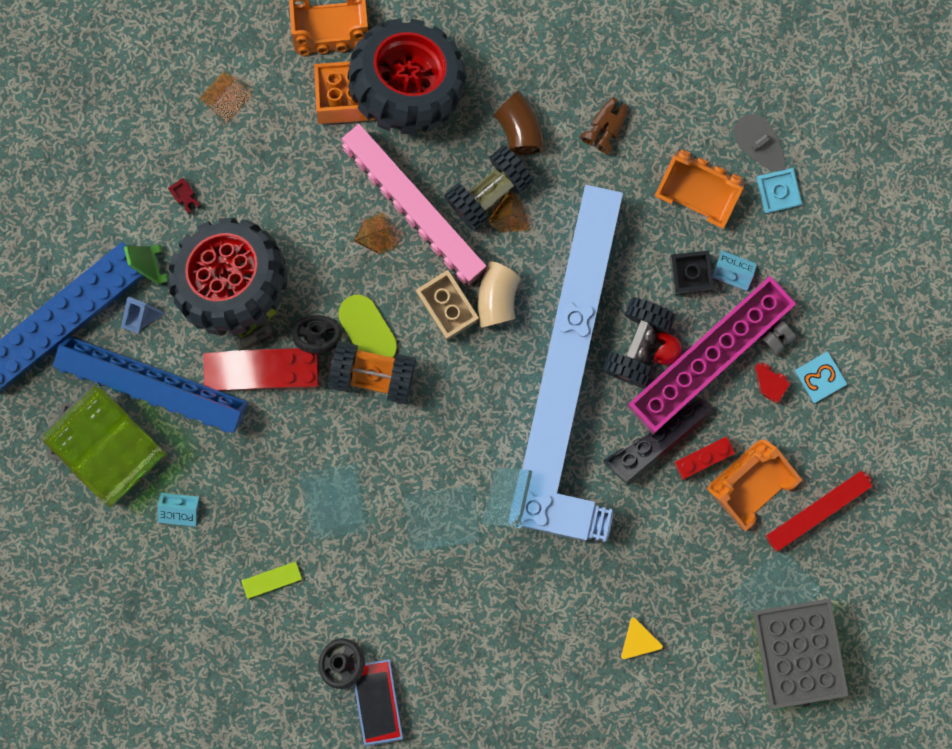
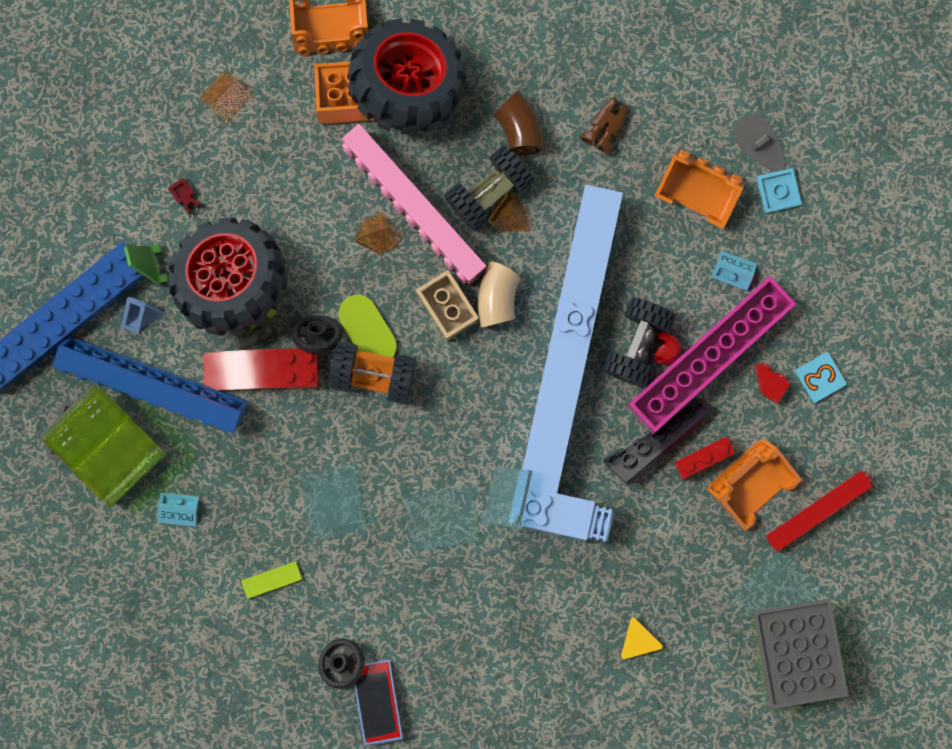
(691, 272): black brick -> none
(777, 344): dark grey wheel -> none

